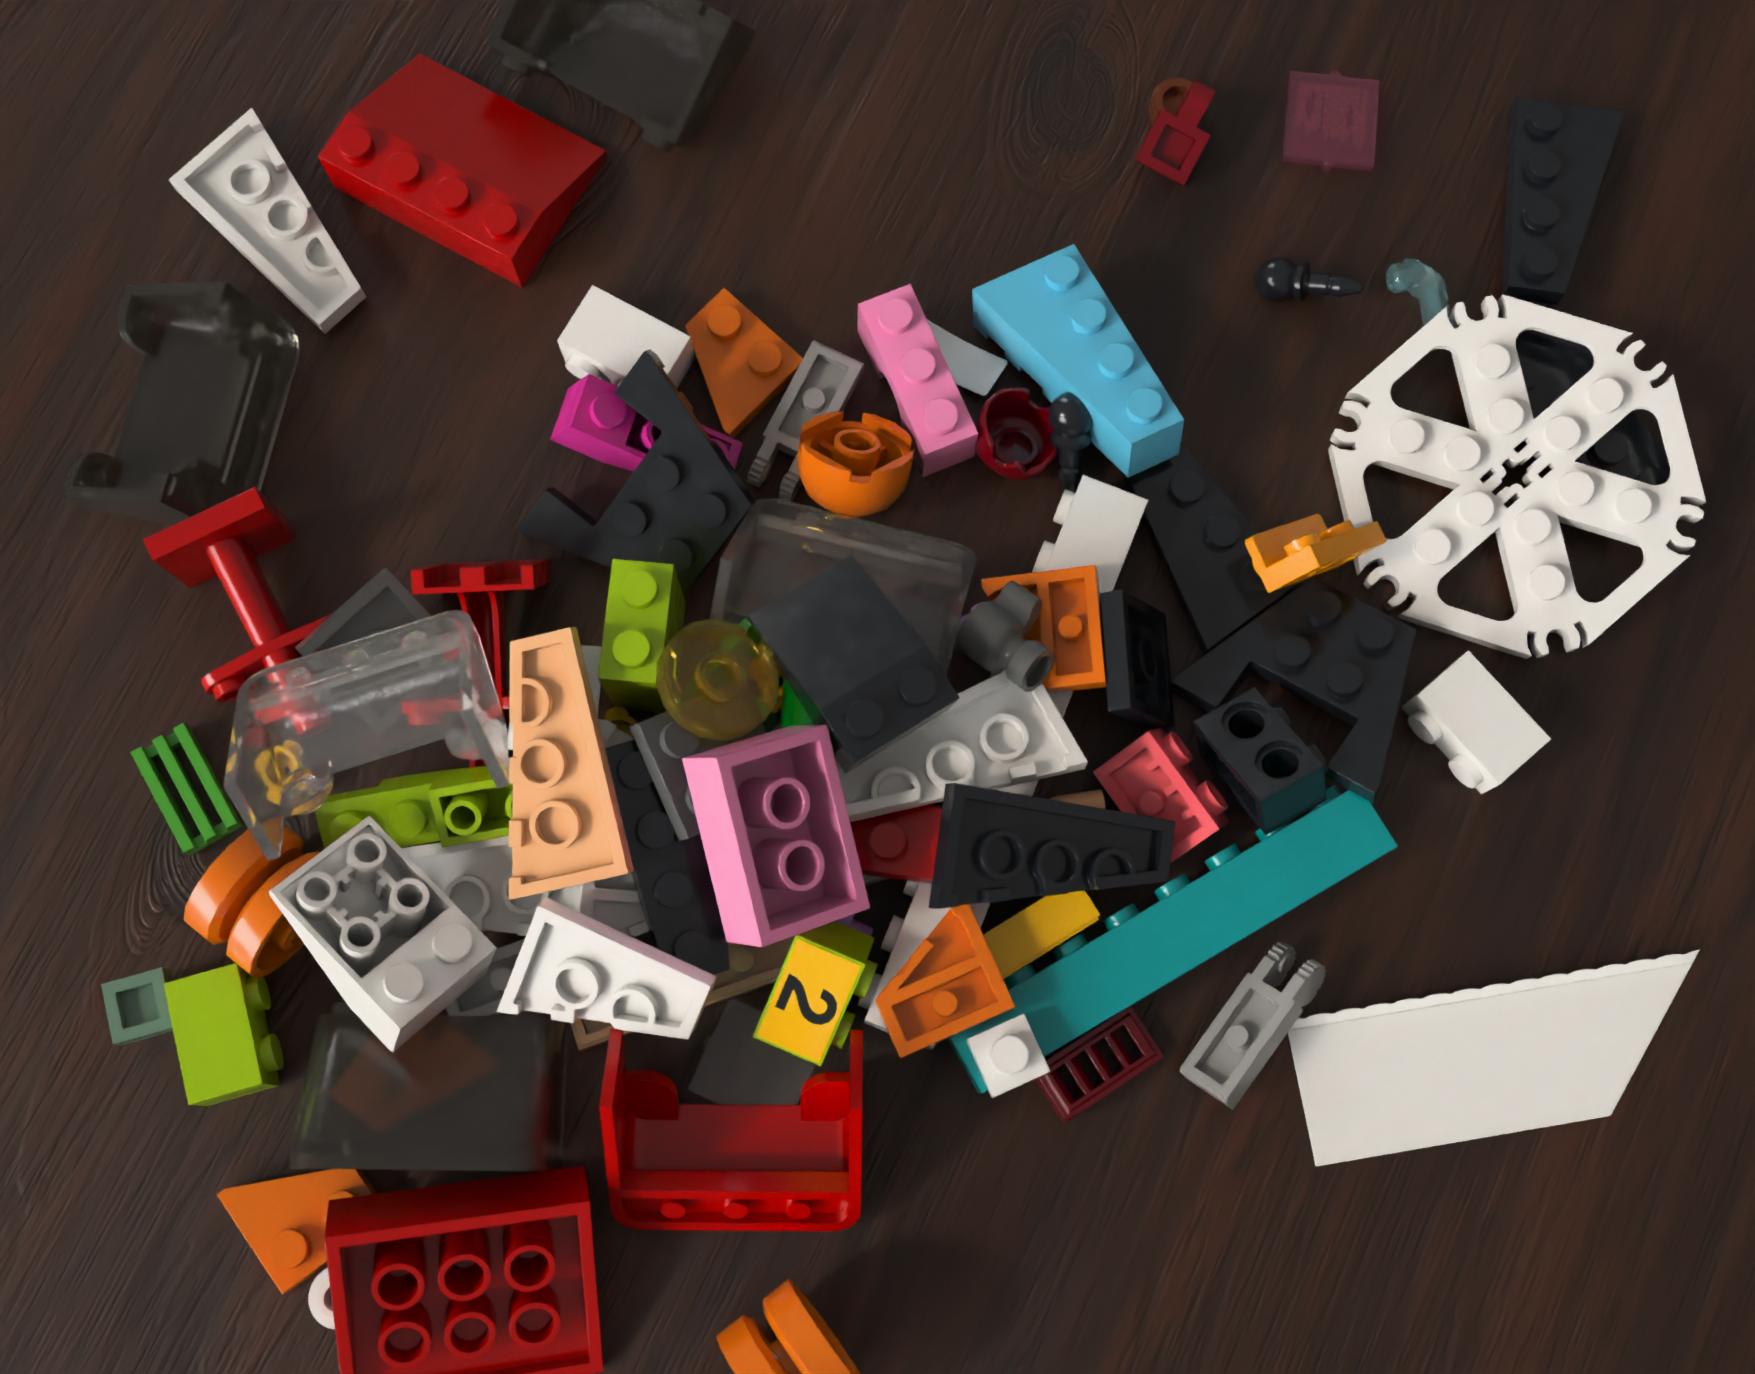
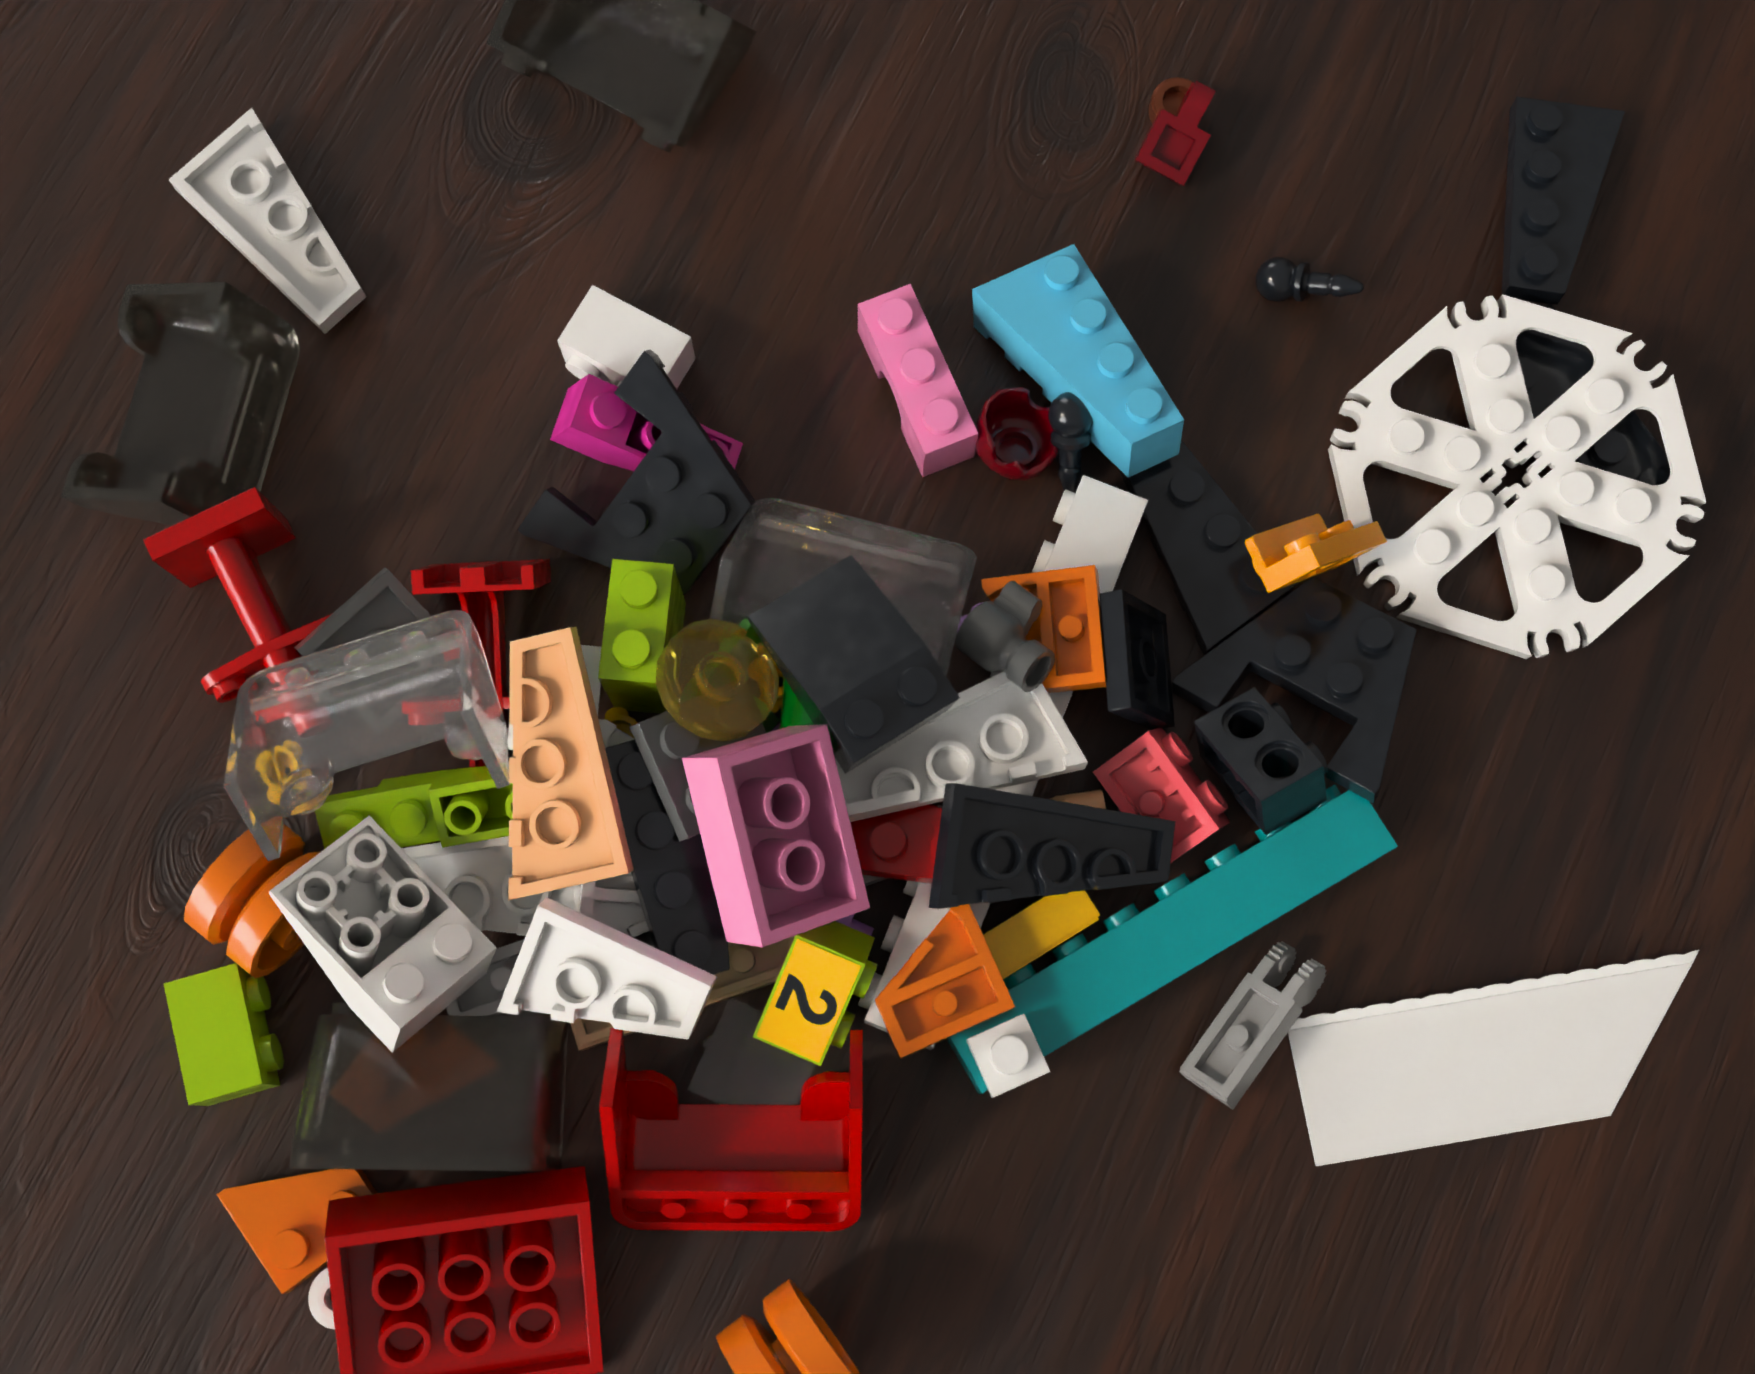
(137, 1006): sand green tile -> none
(163, 748): bright green tile -> none
(462, 166): red slope -> none
(739, 360): orange wing -> none
(818, 387): light grey hinge -> none
(854, 464): orange cylinder -> none
(967, 363): white sticker -> none
(1055, 1090): dark red slope -> none
(1331, 121): clear pink piece -> none
(1421, 283): clear light blue arm -> none
(1474, 724): white brick -> none

